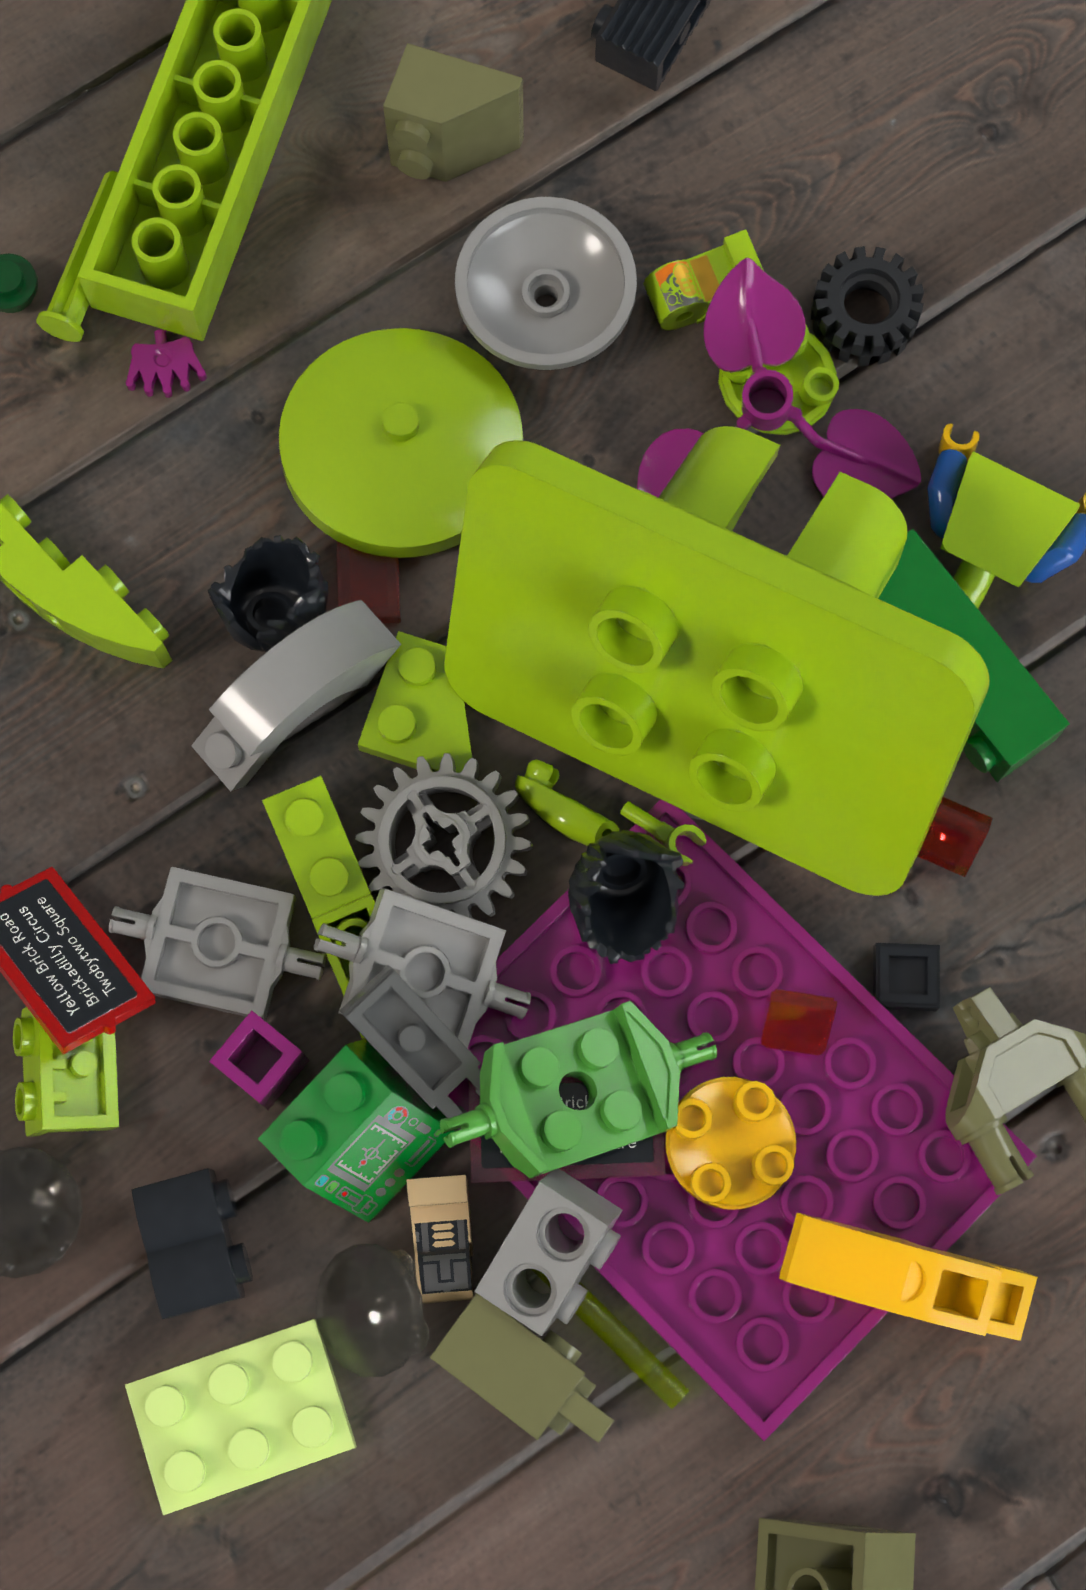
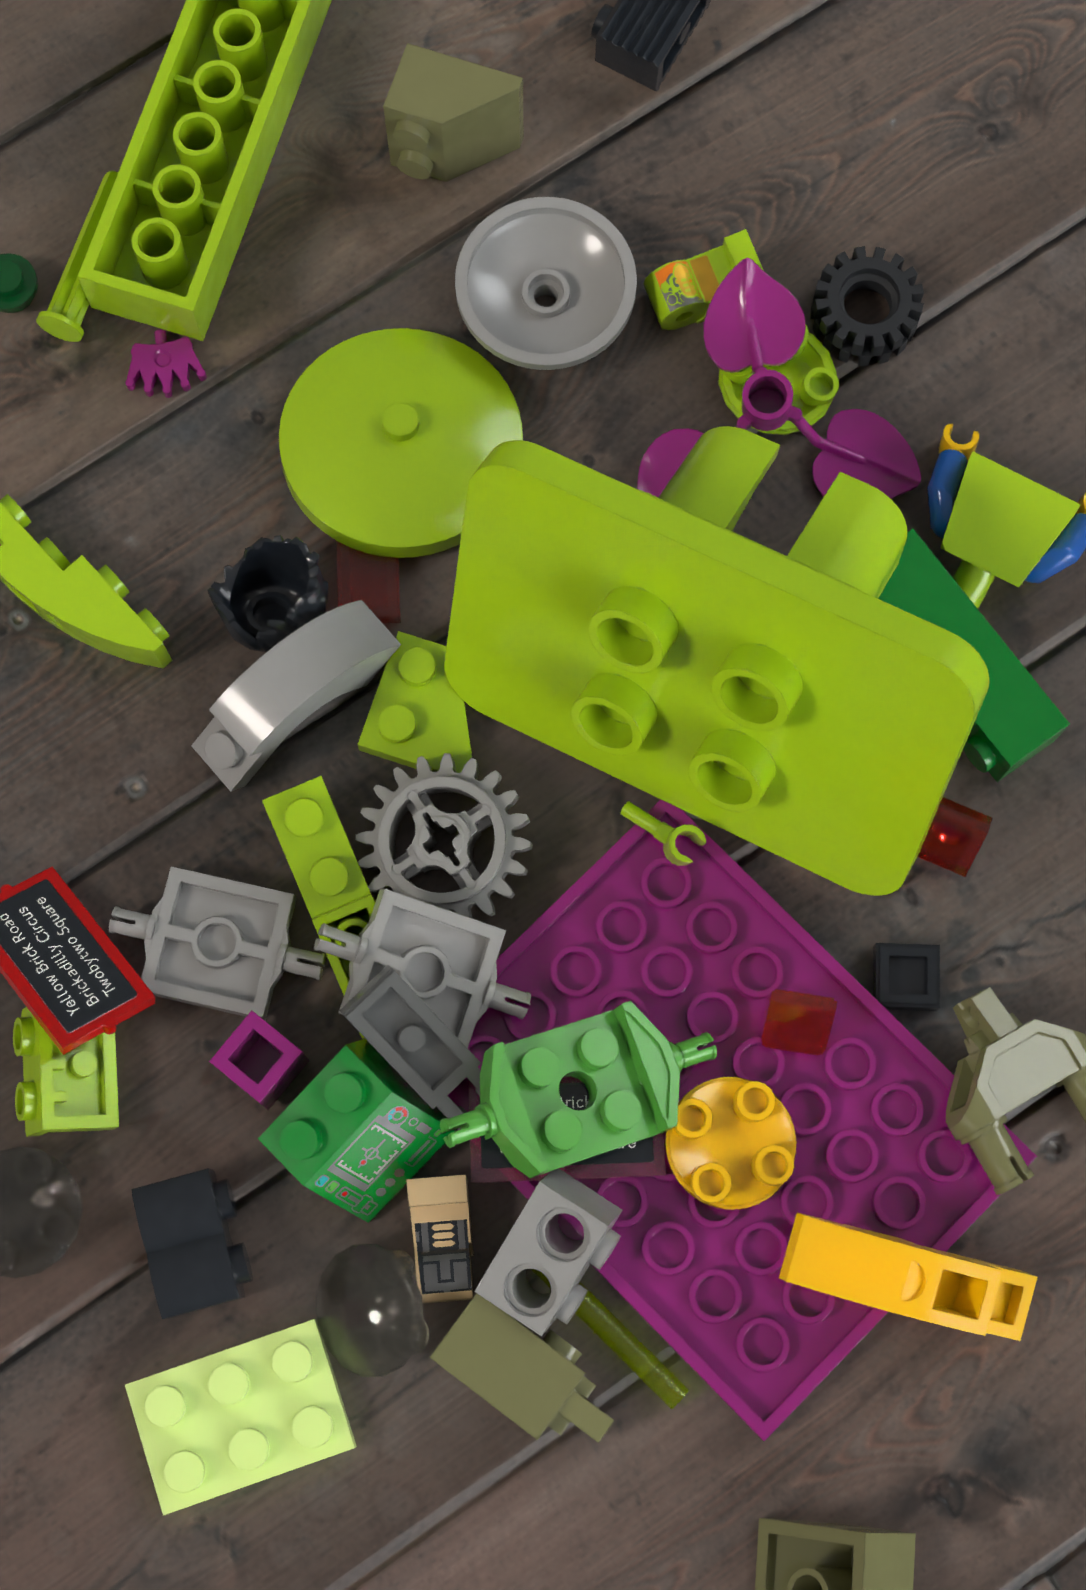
(558, 810): lime arm -> none
(625, 895): black hair -> none

